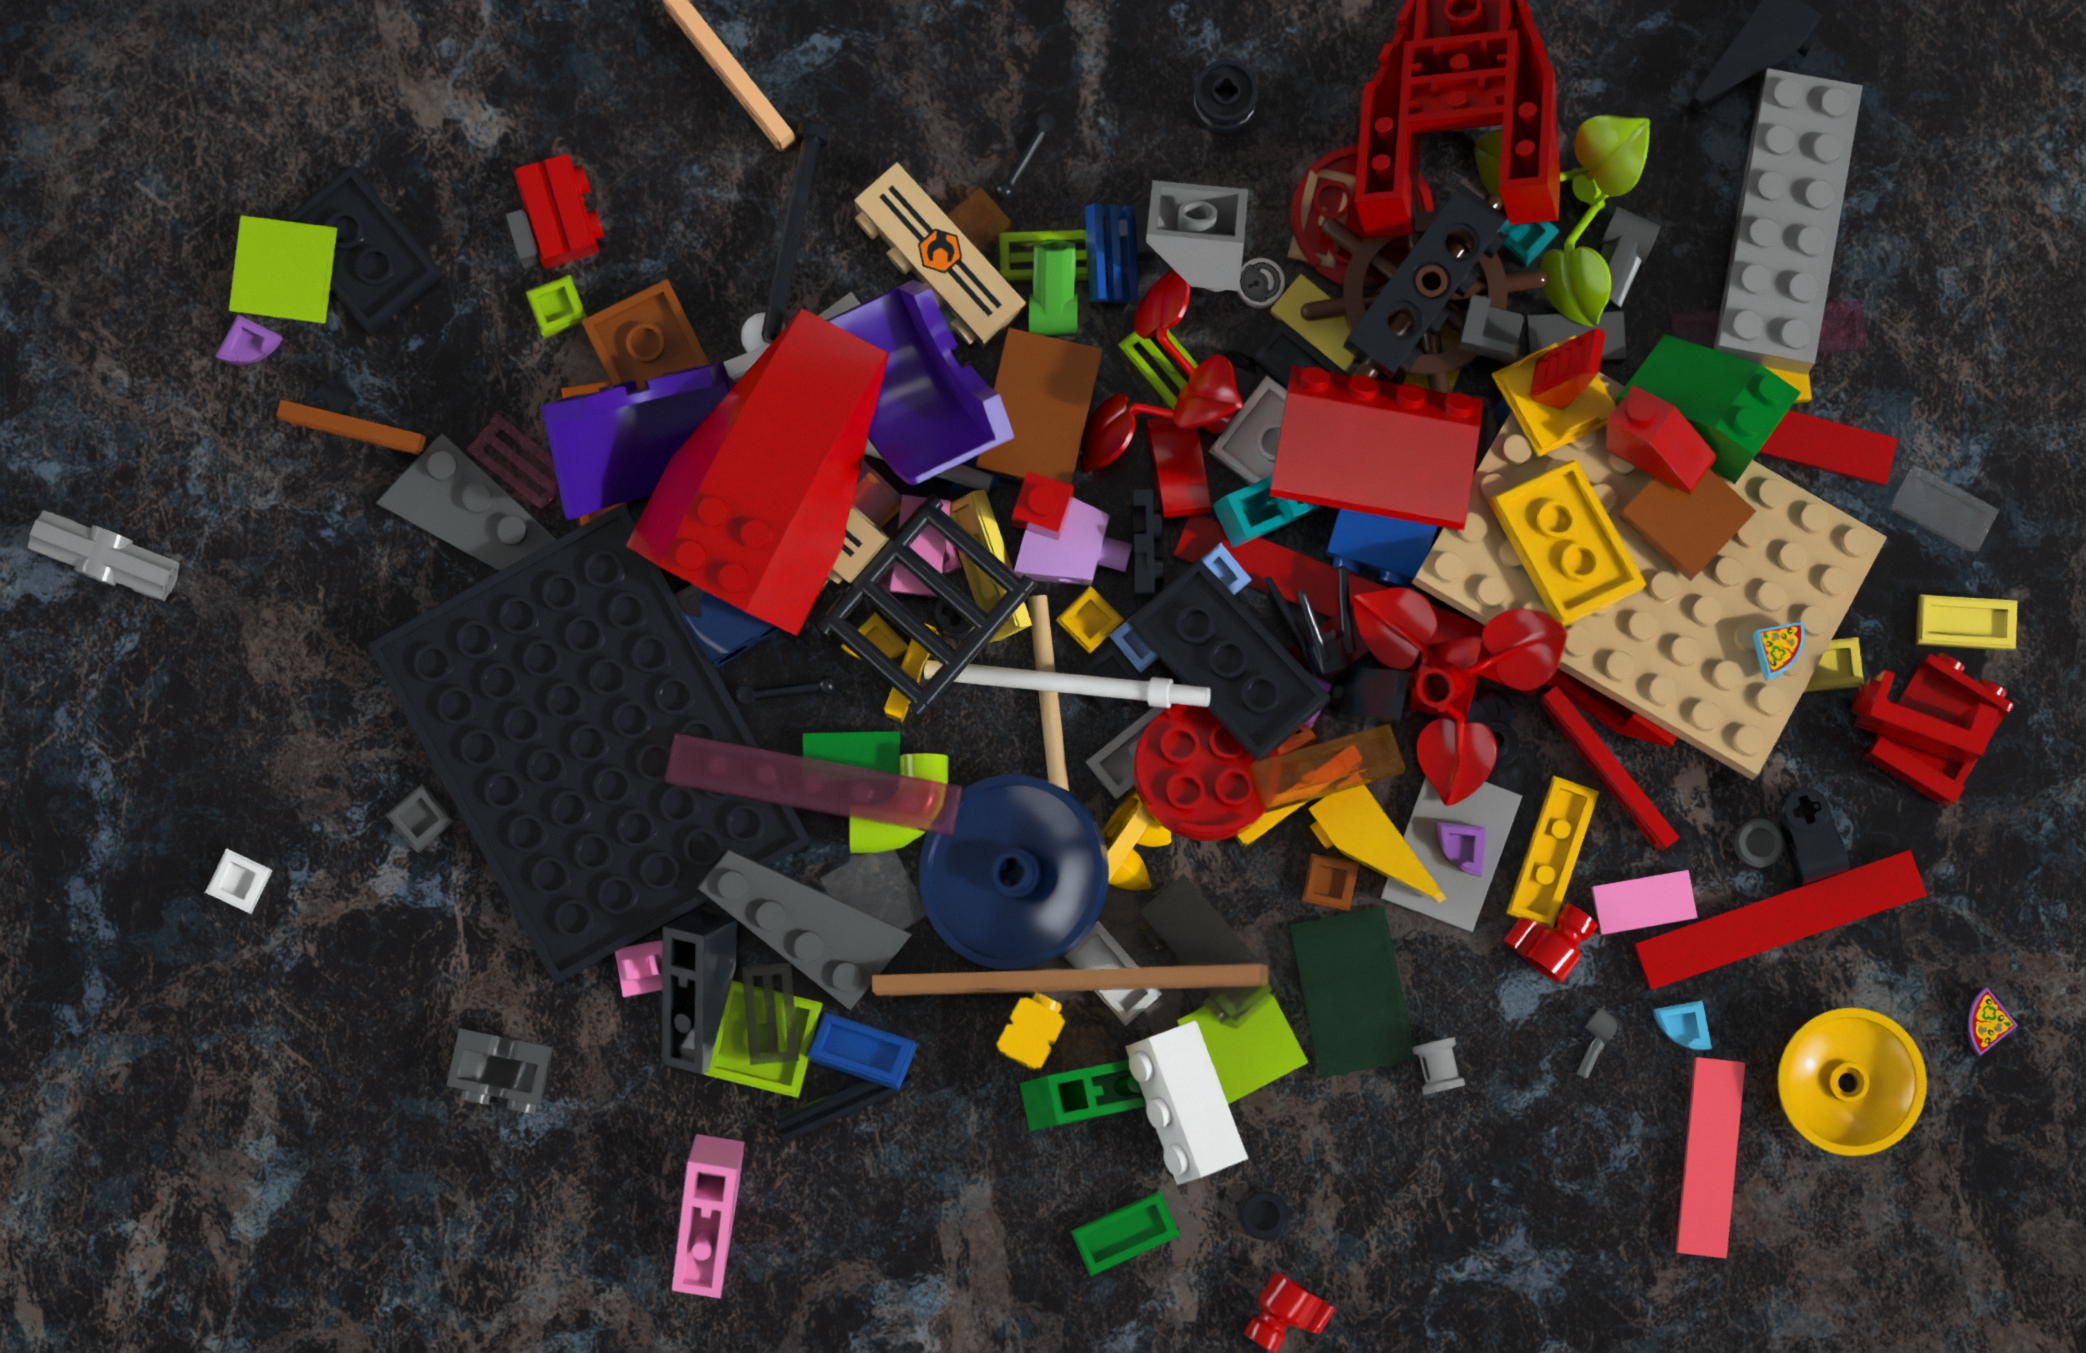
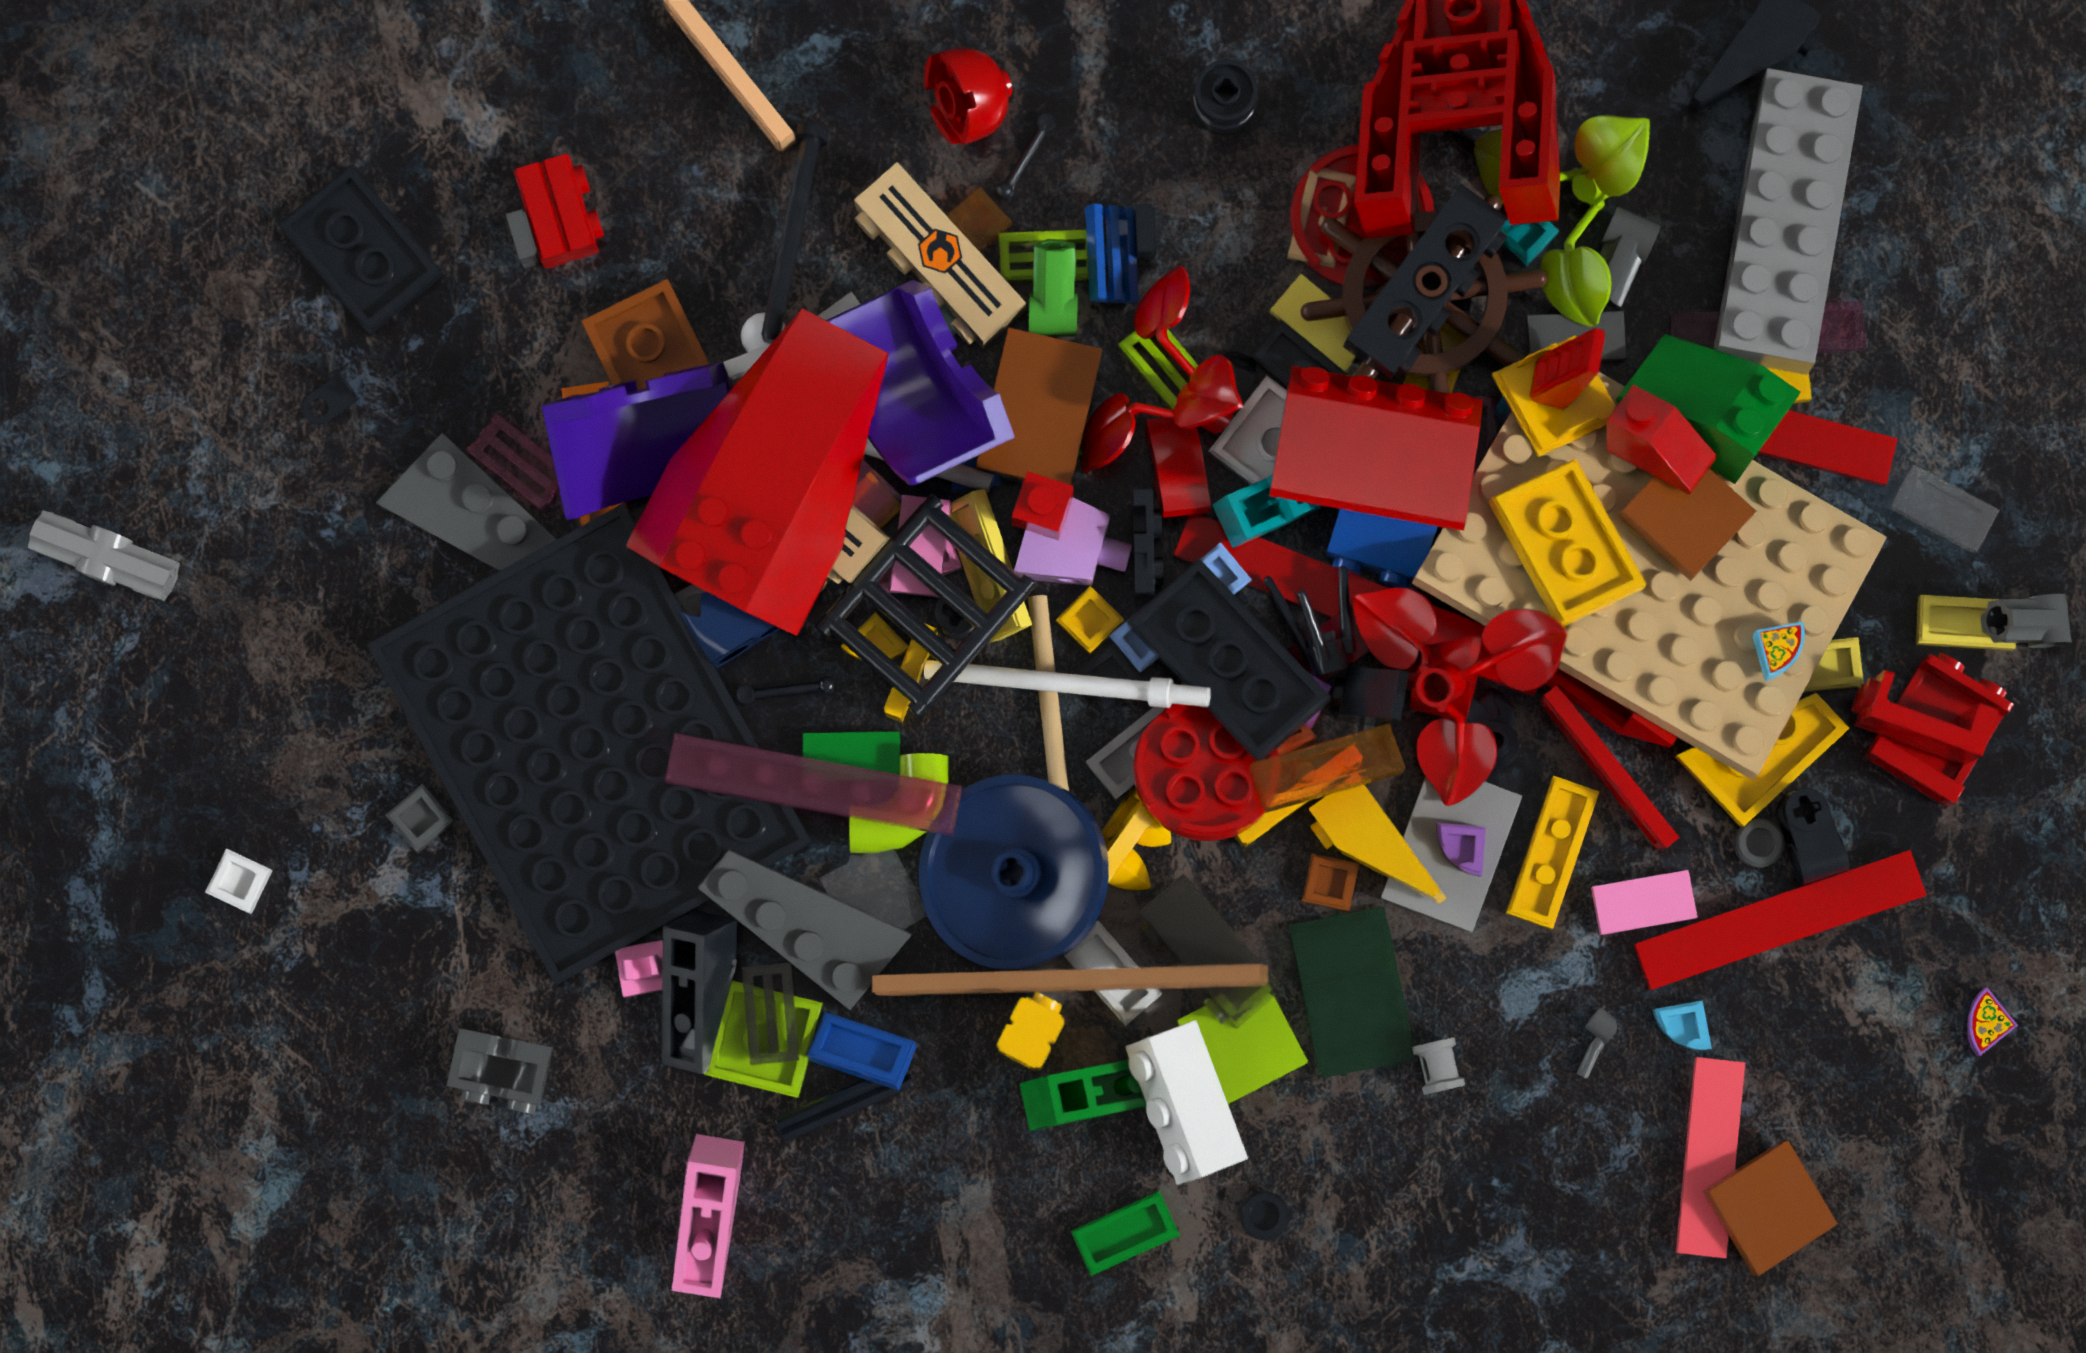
(247, 342): medium lavender tile -> none
(283, 269): lime tile -> none
(351, 427): dark orange tile -> none
(556, 306): lime tile -> none
(969, 93): none -> red cylinder
(1199, 232): light grey slope -> none
(1261, 283): tile -> none
(1286, 1305): red piece -> none
(1490, 330): dark grey panel -> none
(1552, 950): red piece -> none
(1770, 1207): none -> dark orange tile
(1803, 739): none -> yellow wing
(1885, 1073): yellow dish -> none
(2035, 620): none -> dark grey piece

